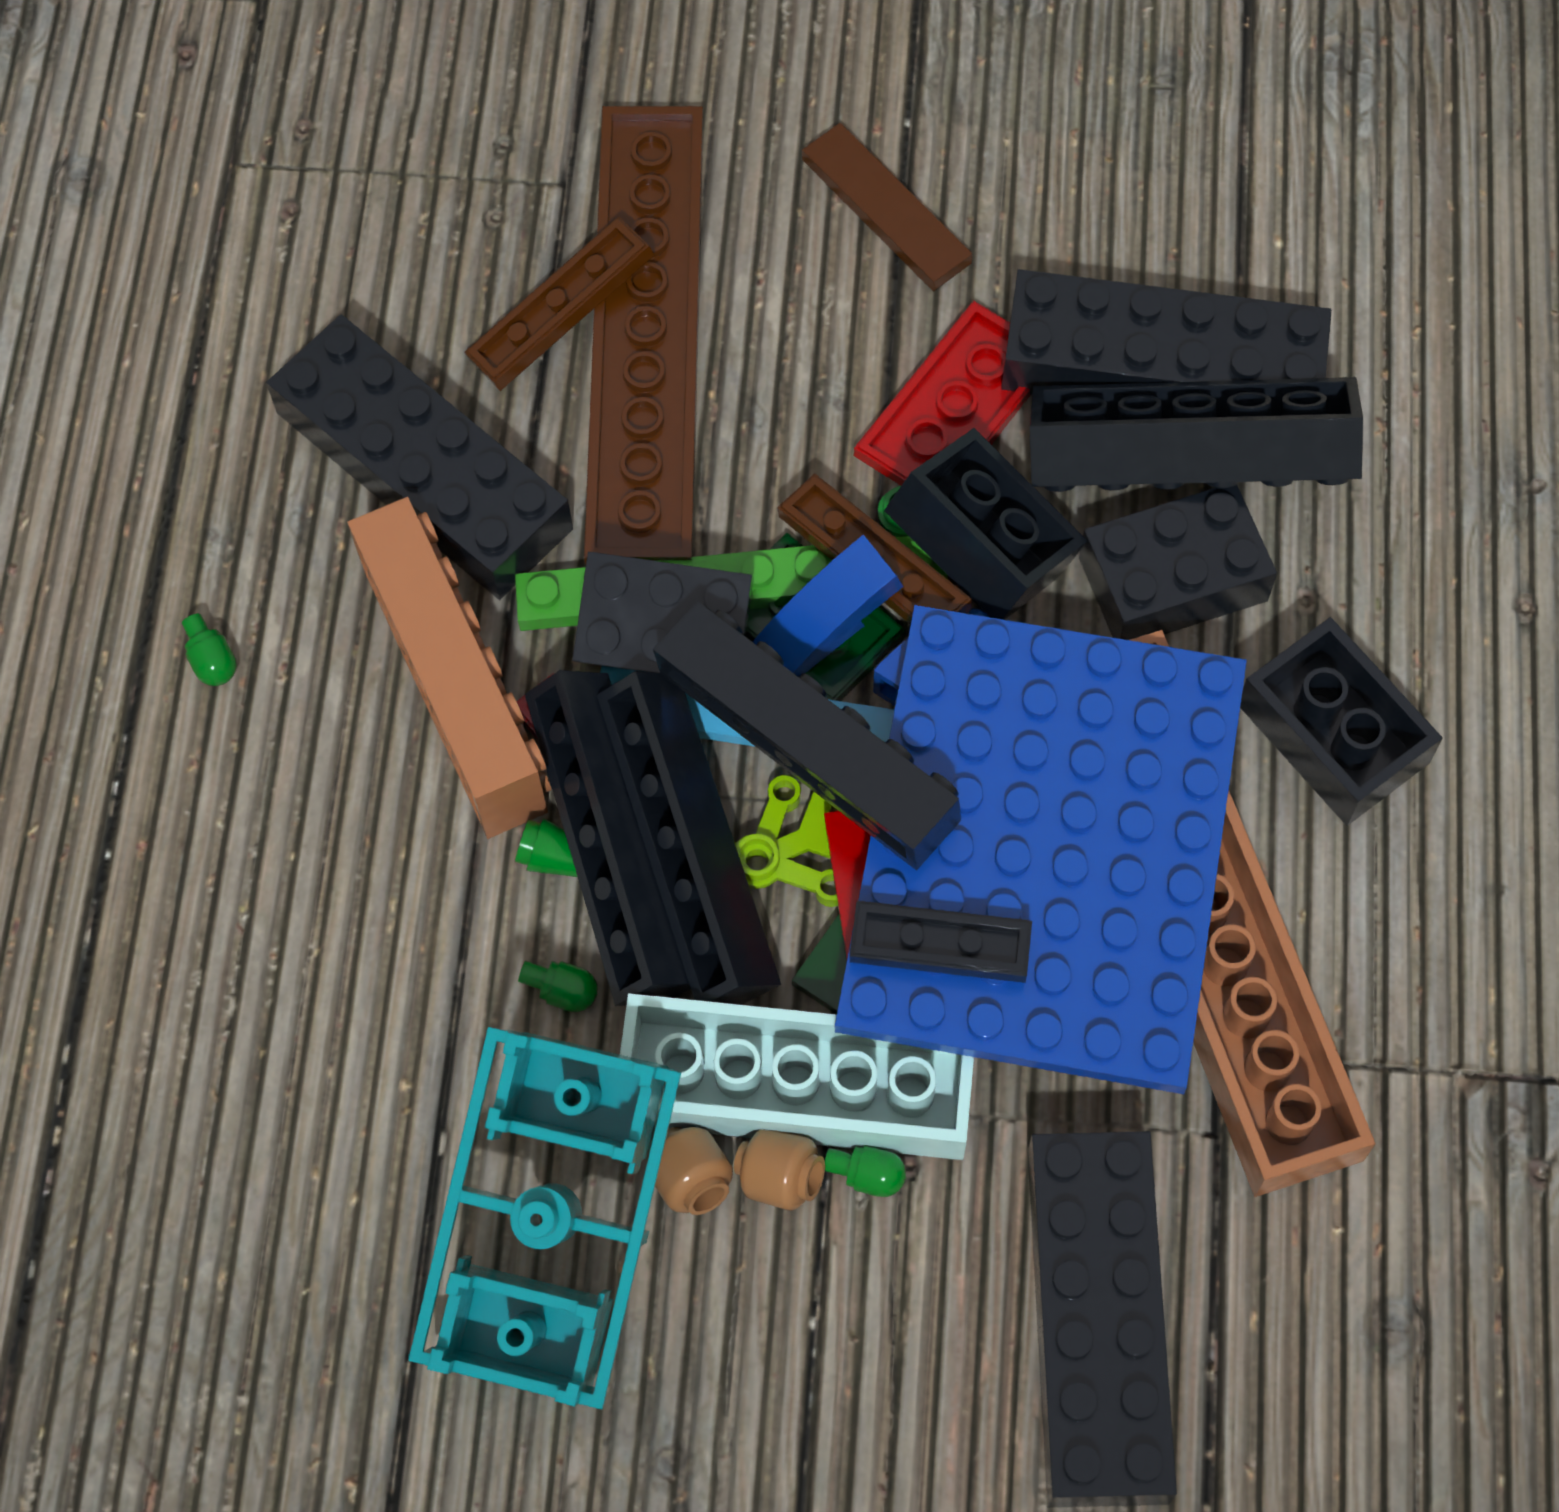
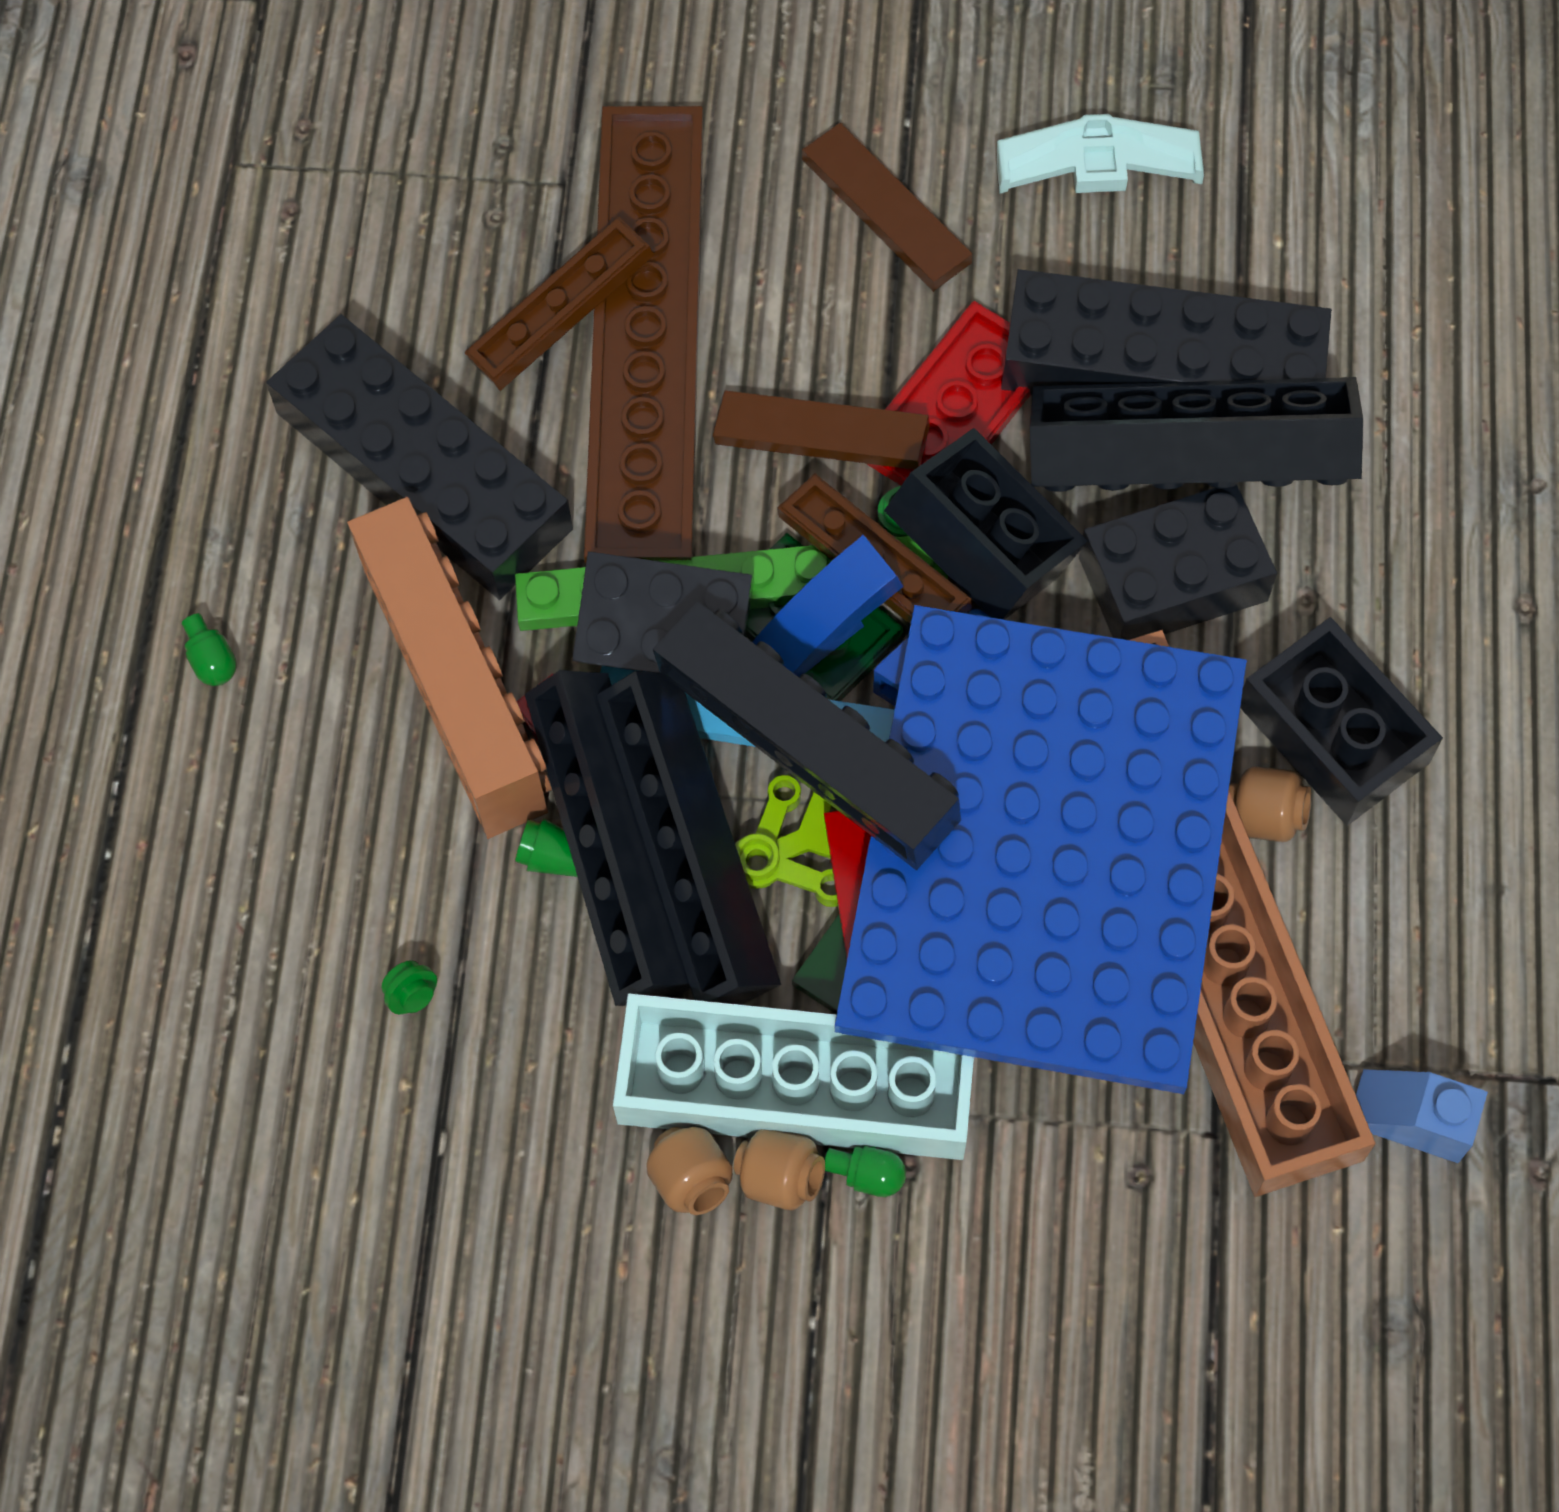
(408, 987): none -> green plate
(518, 1326): teal piece -> none
(561, 984): green cylinder -> none
(821, 430): none -> reddish brown tile
(941, 941): black tile -> none
(1099, 153): none -> light aqua plate
(1100, 1321): black brick -> none
(1271, 803): none -> medium nougat head
(1421, 1110): none -> medium blue slope

